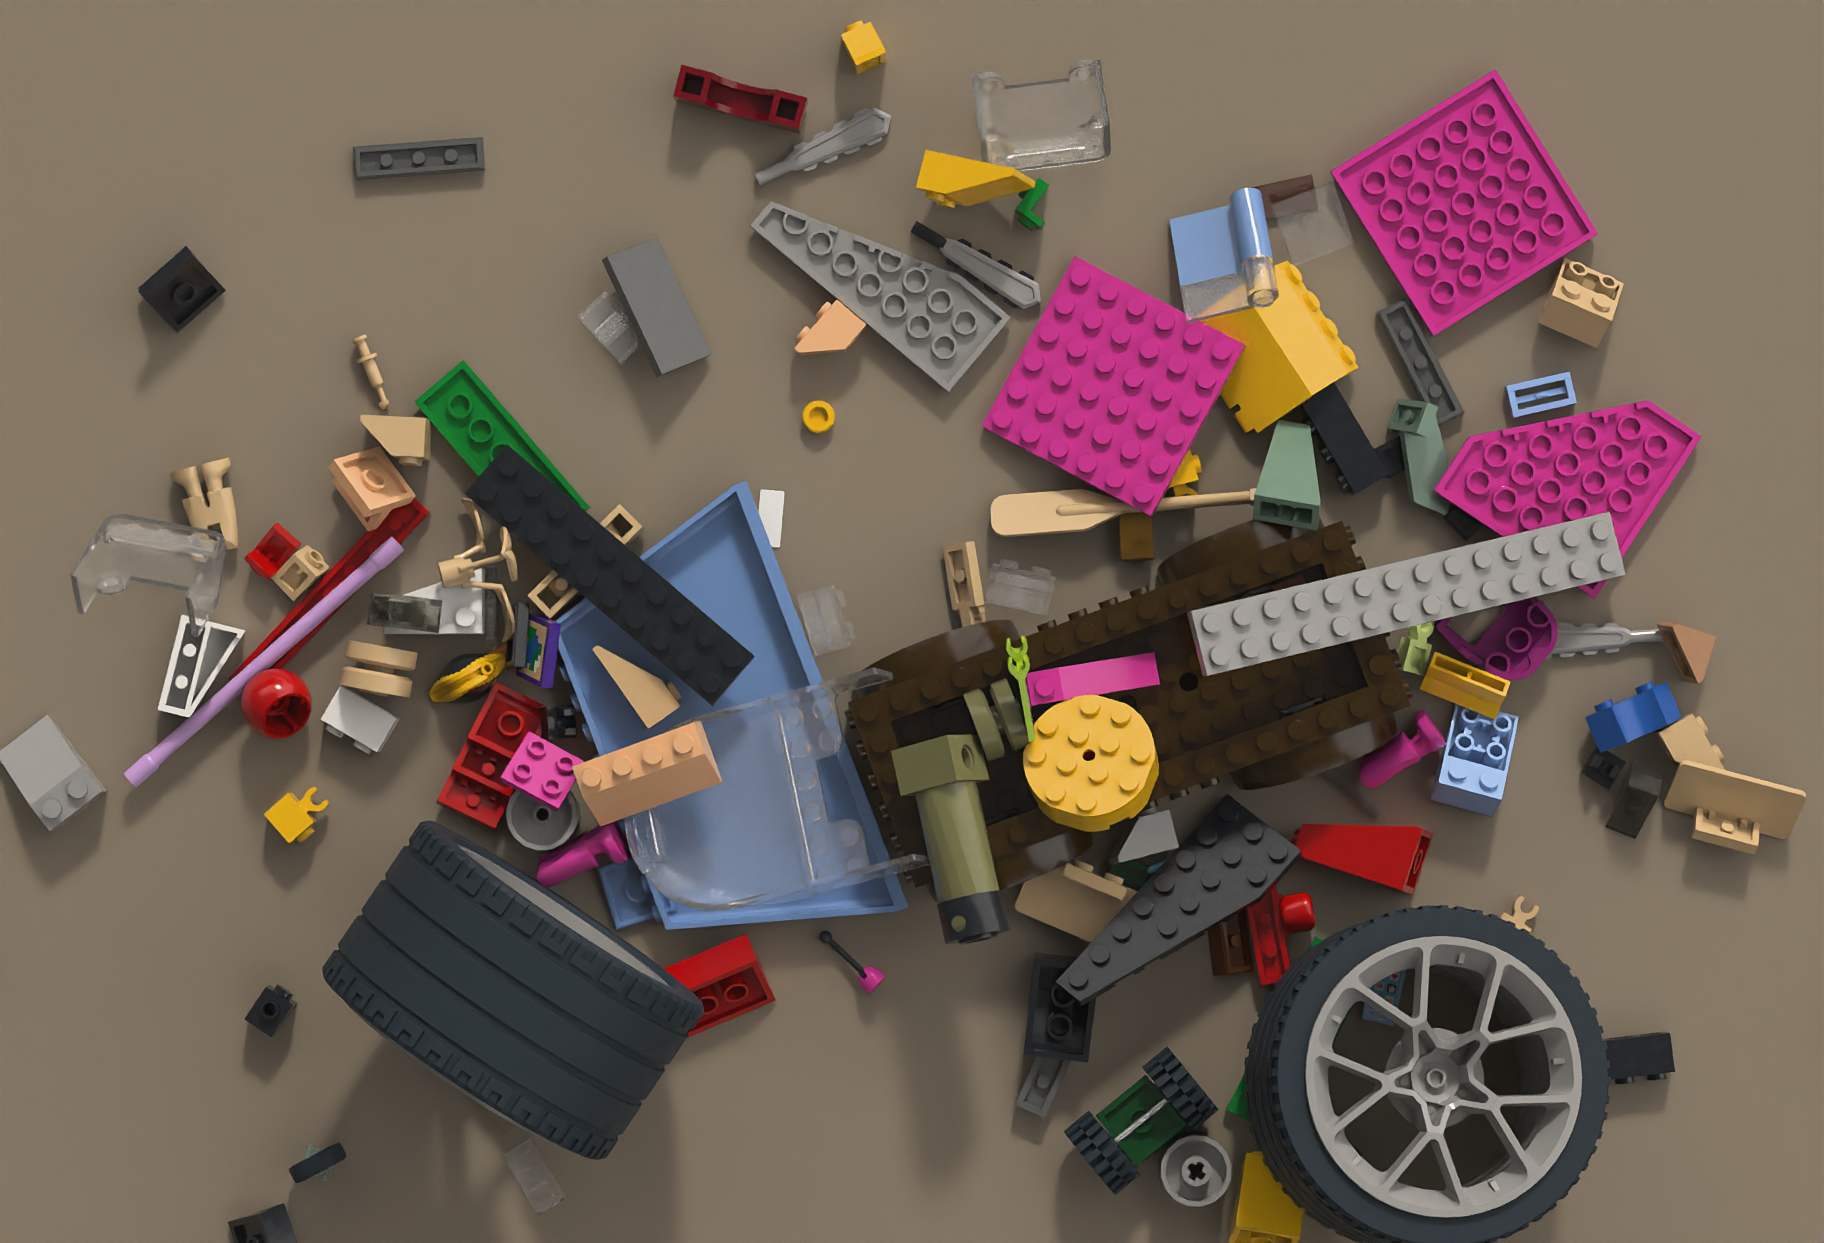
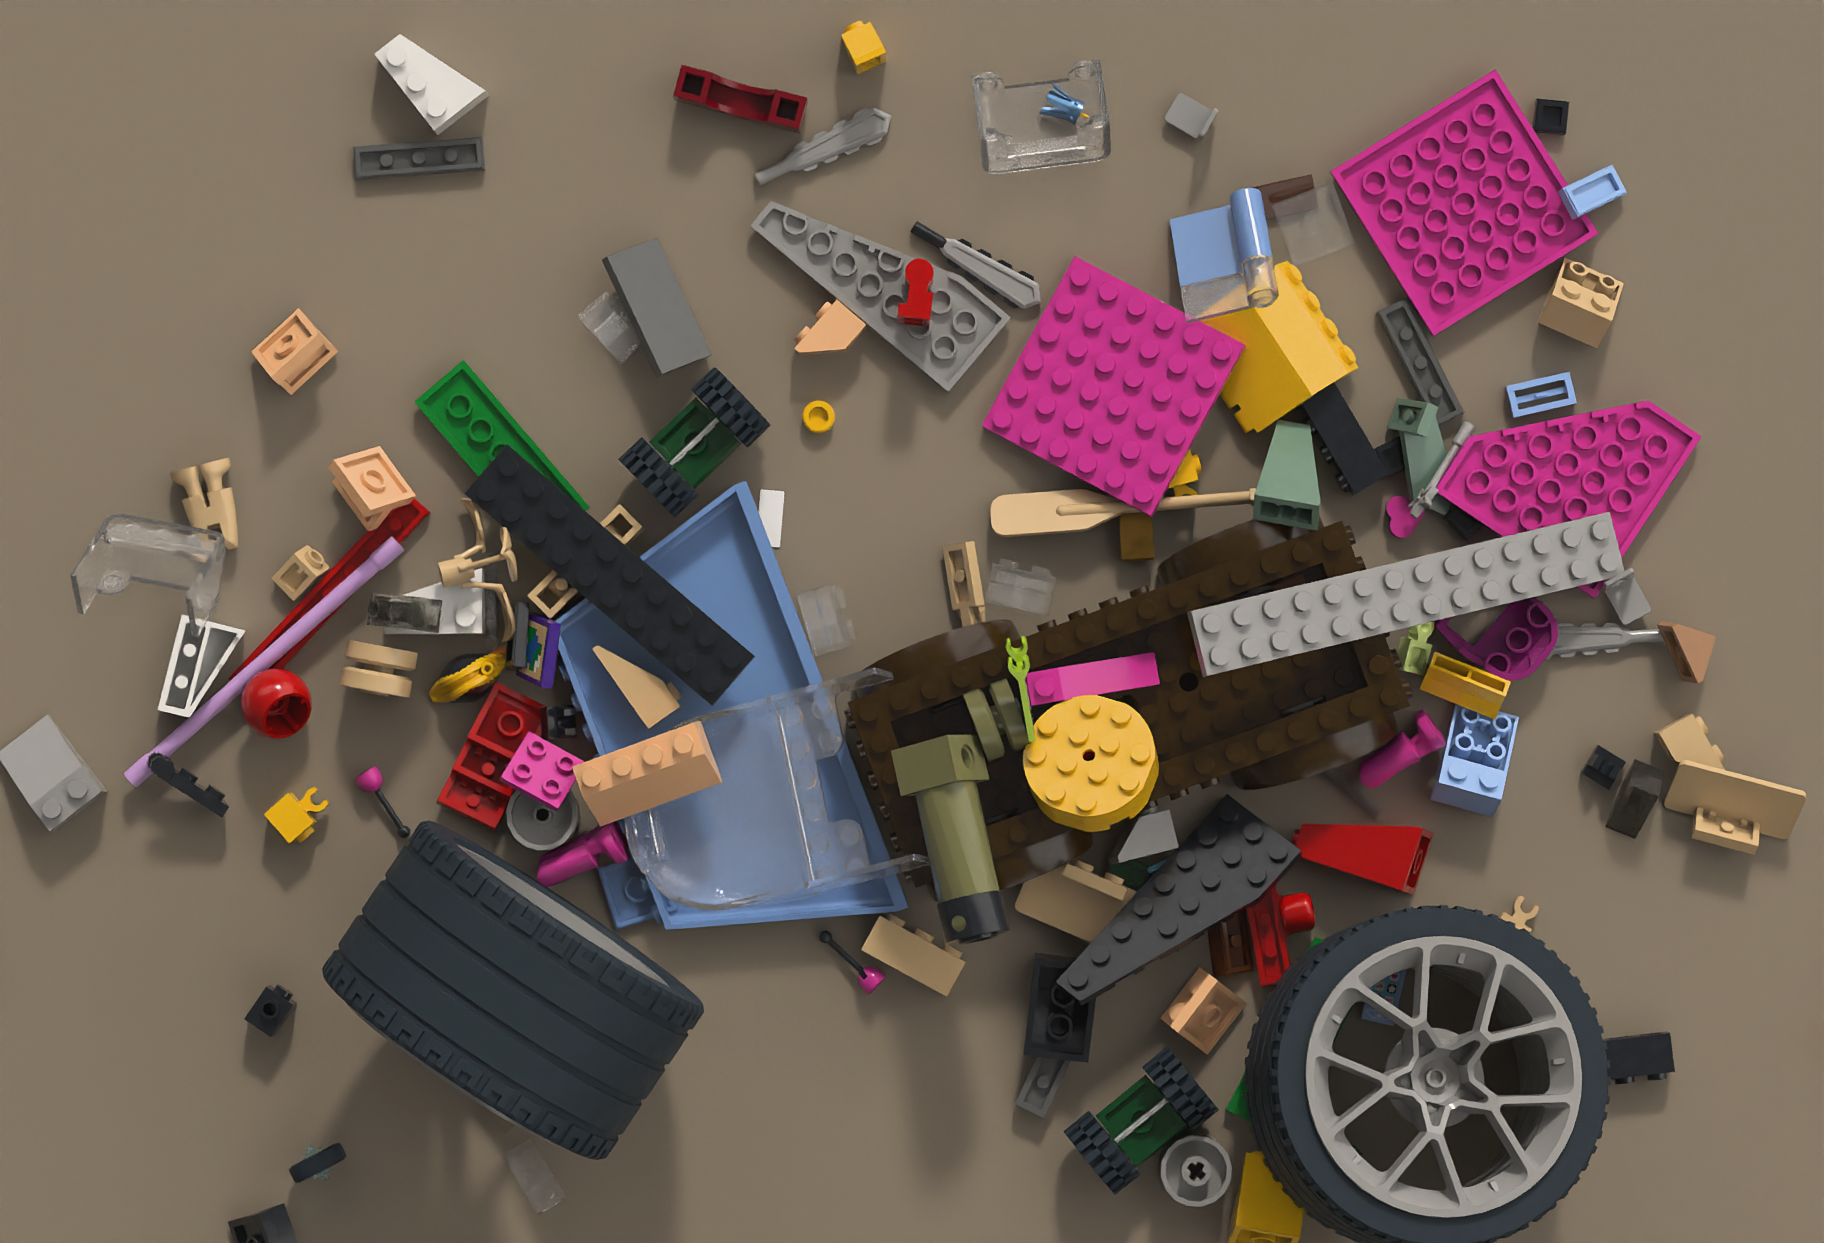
(181, 289): black bracket -> none
(186, 783): none -> black hinge
(272, 551): red bracket -> none
(294, 352): none -> light nougat bracket
(359, 719): white brick -> none
(370, 782): none -> hinge
(371, 368): tan piece -> none
(402, 437): tan slope -> none
(430, 84): none -> white wedge
(695, 442): none -> plate
(725, 980): red slope -> none
(914, 953): none -> tan brick
(918, 281): none -> red legs
(967, 181): yellow slope -> none
(1029, 200): green bracket -> none
(1070, 107): none -> flat silver piece
(1190, 116): none -> light grey bracket
(1203, 1010): none -> light nougat bracket
(1401, 520): none -> dark pink tile
(1426, 495): none -> light grey piece
(1550, 116): none -> black tile
(1592, 192): none -> light blue tile
(1626, 597): none -> light grey bracket
(1632, 717): blue brick -> none

